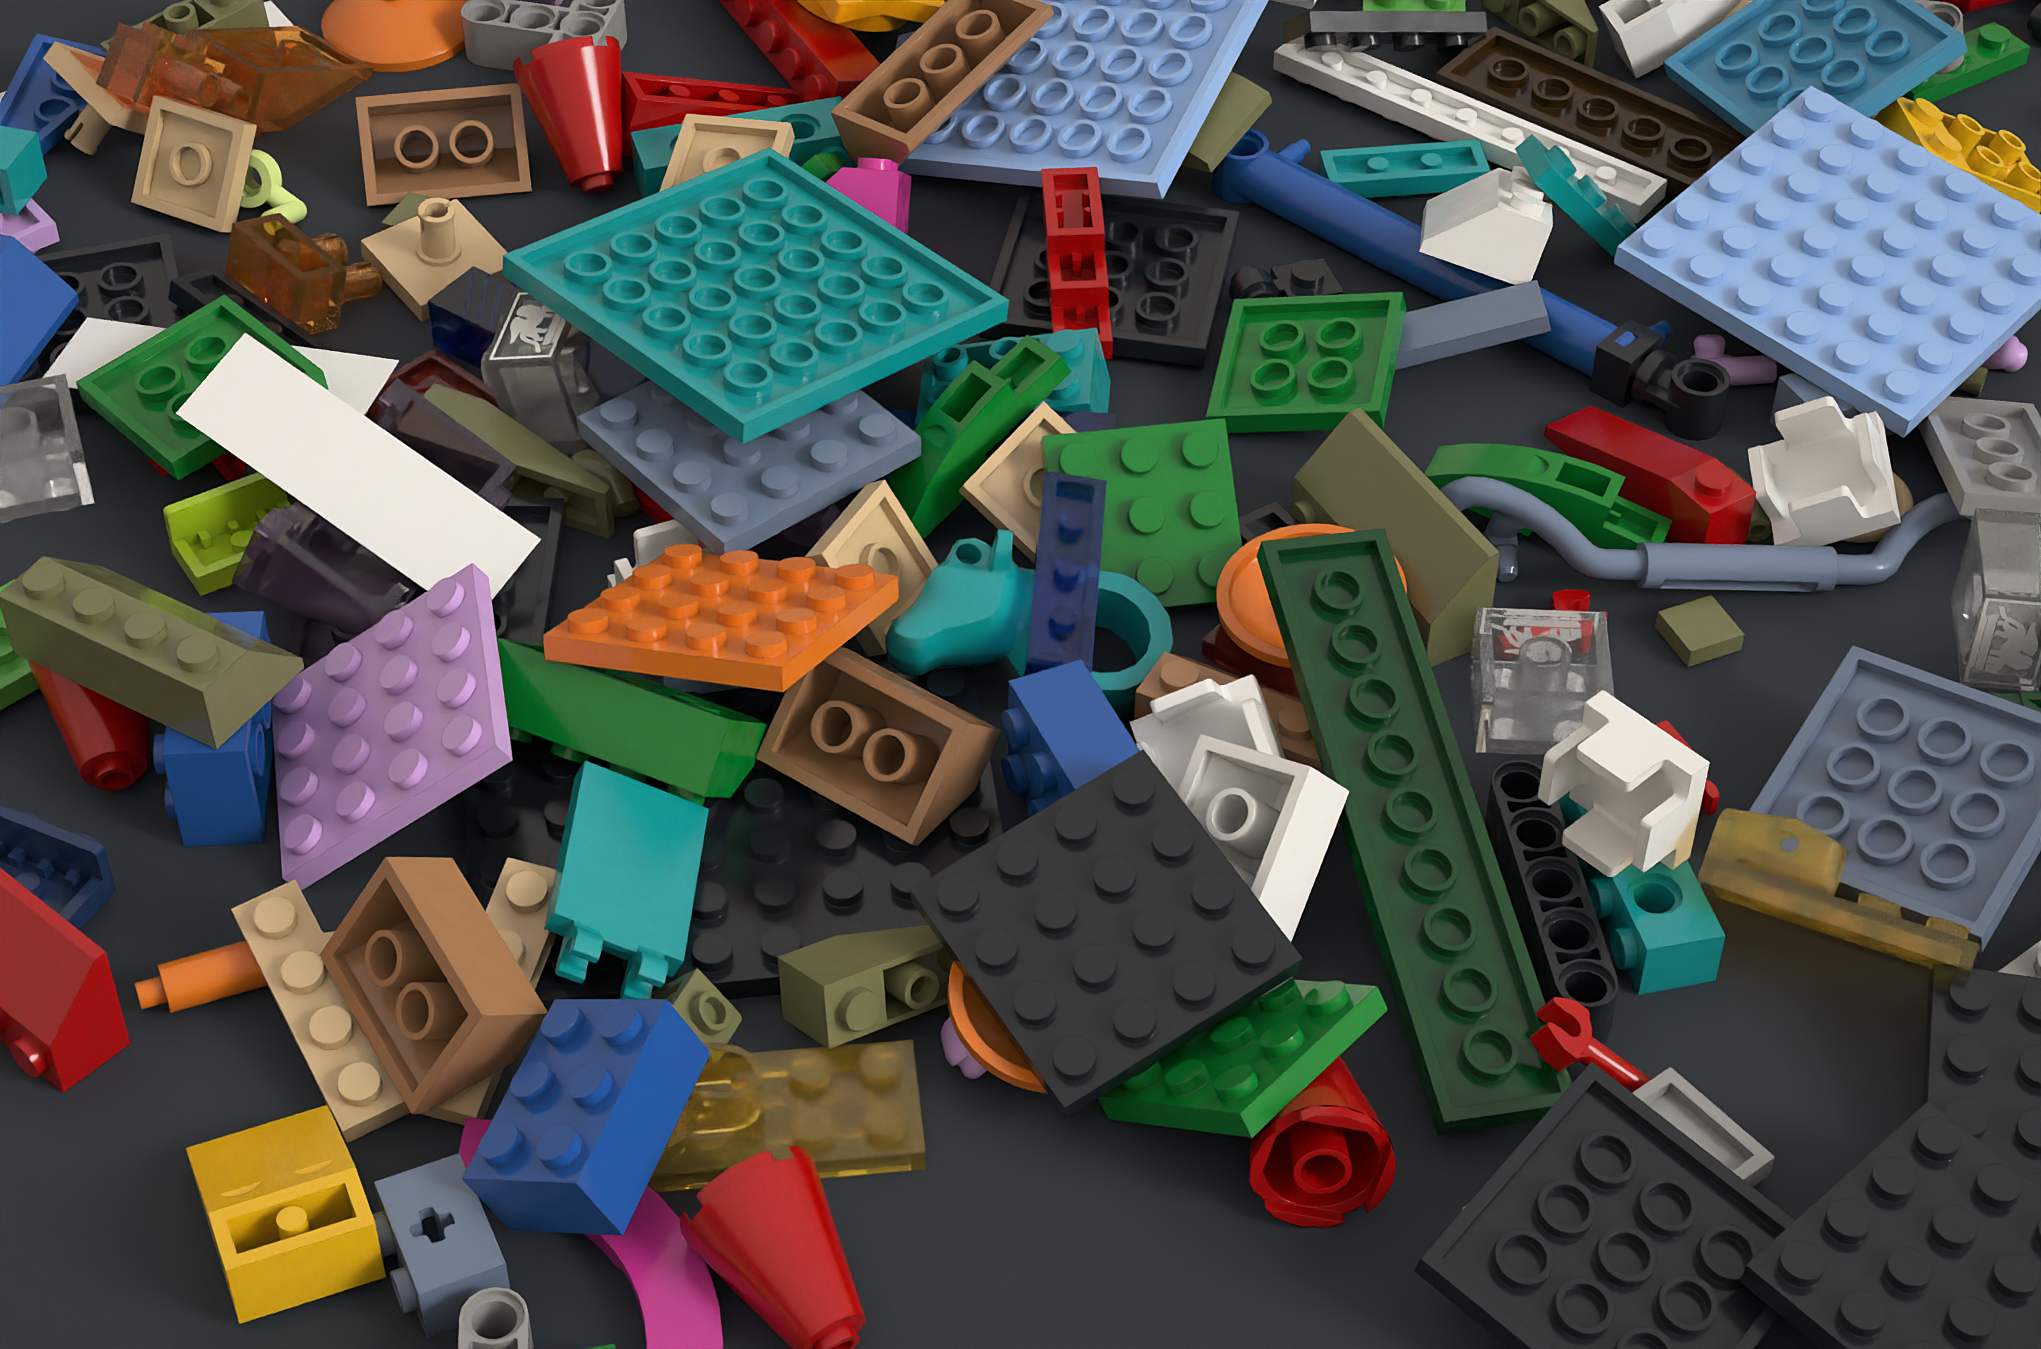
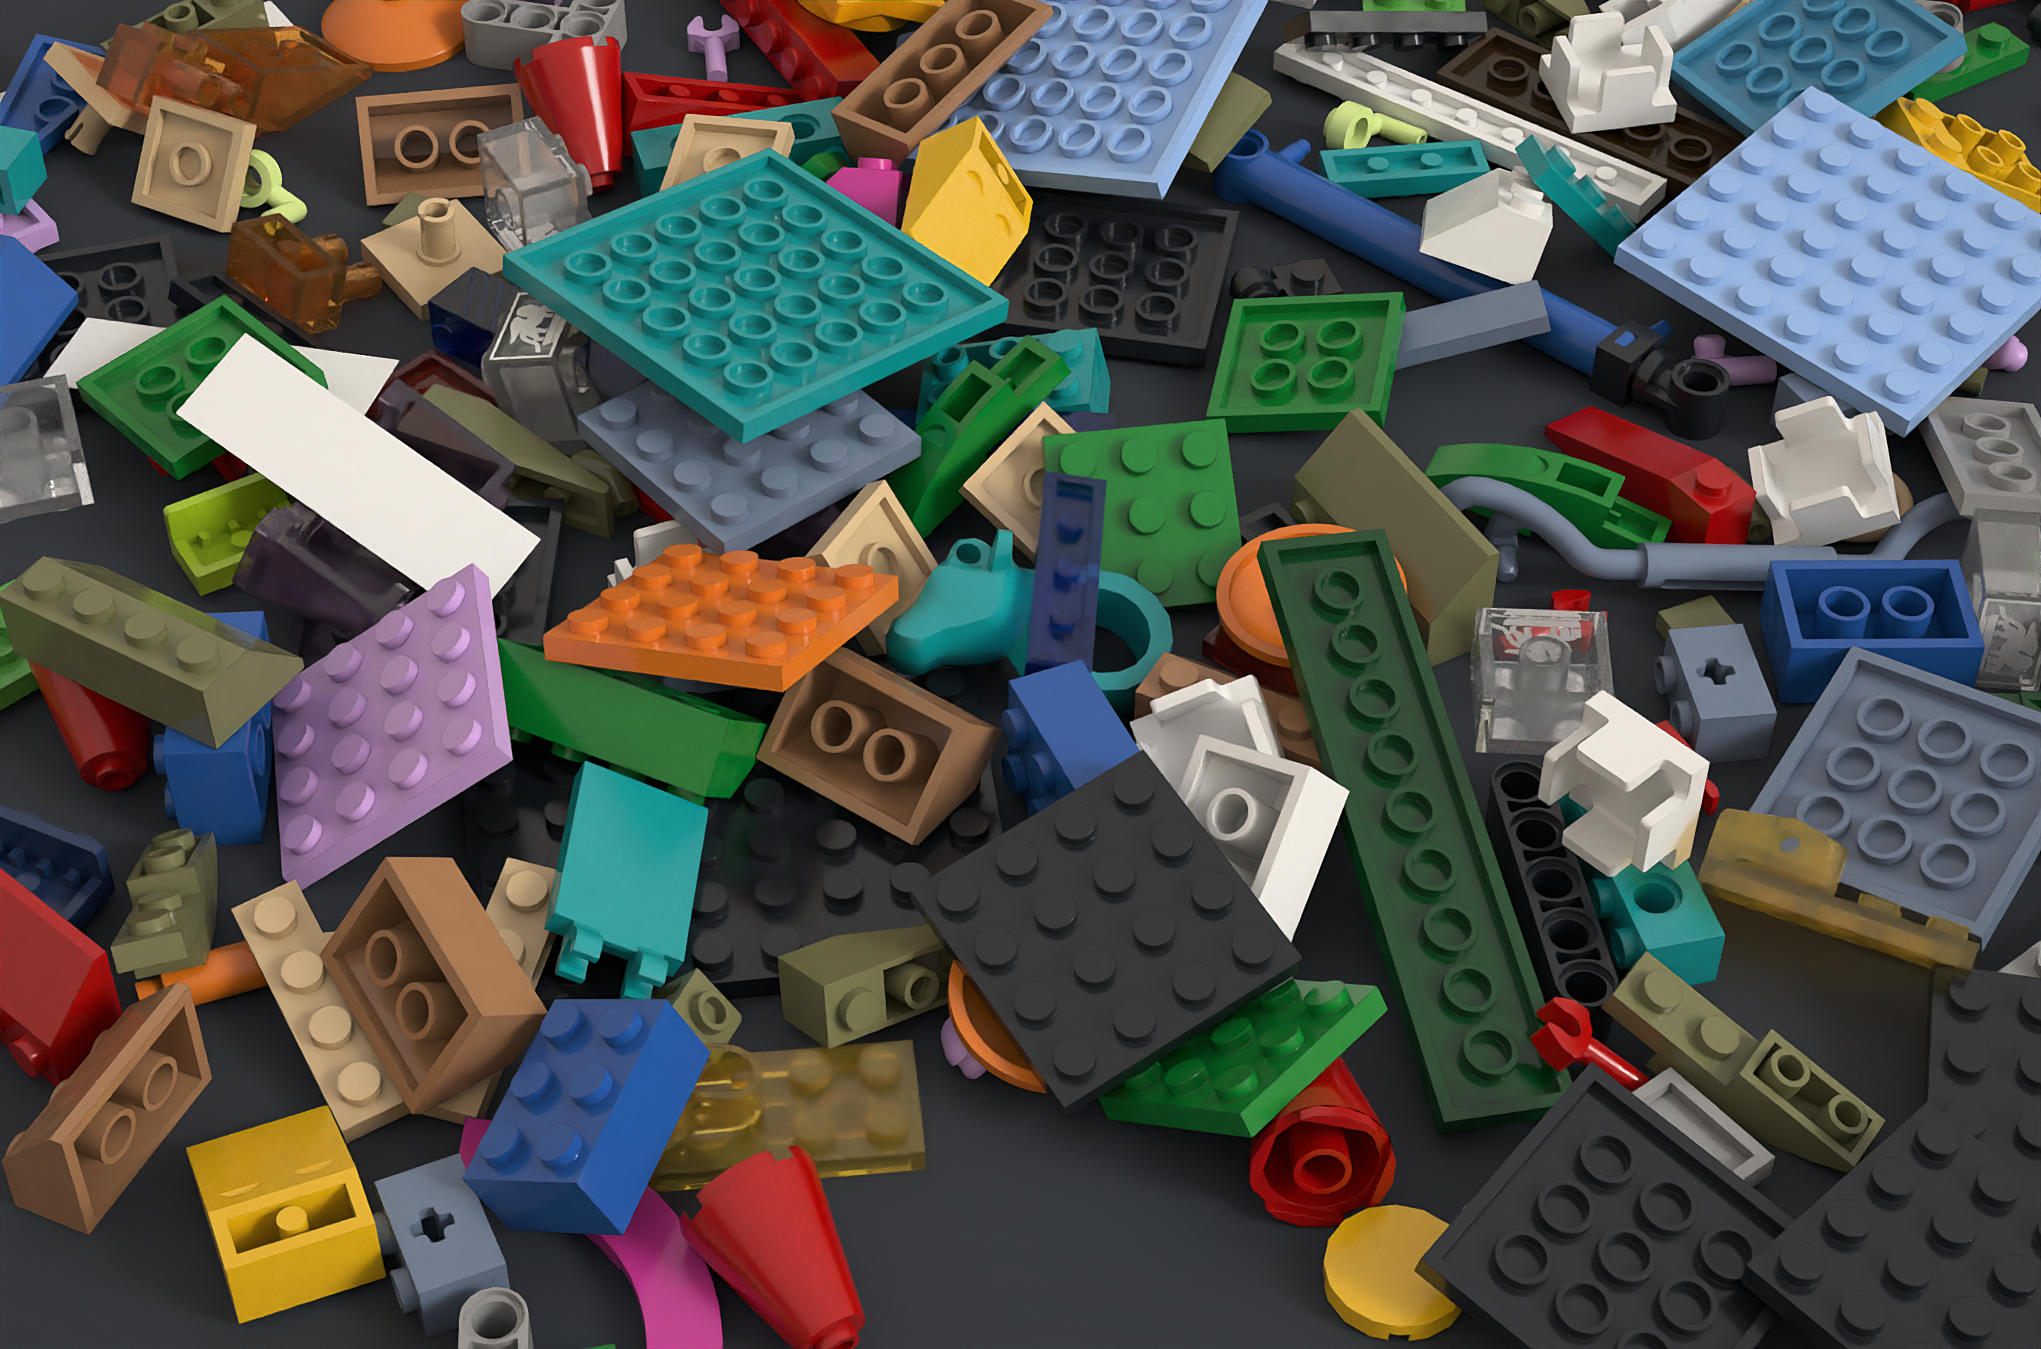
(111, 1112): none -> medium nougat slope
(172, 906): none -> olive slope
(531, 183): none -> clear brick
(714, 45): none -> lavender bar
(967, 201): none -> yellow slope
(1076, 252): red slope -> none
(1354, 124): none -> yellowish green plate
(1374, 1278): none -> yellow tile
(1605, 83): none -> white panel
(1716, 693): none -> sand blue brick
(1756, 1083): none -> olive slope
(1888, 607): none -> blue brick

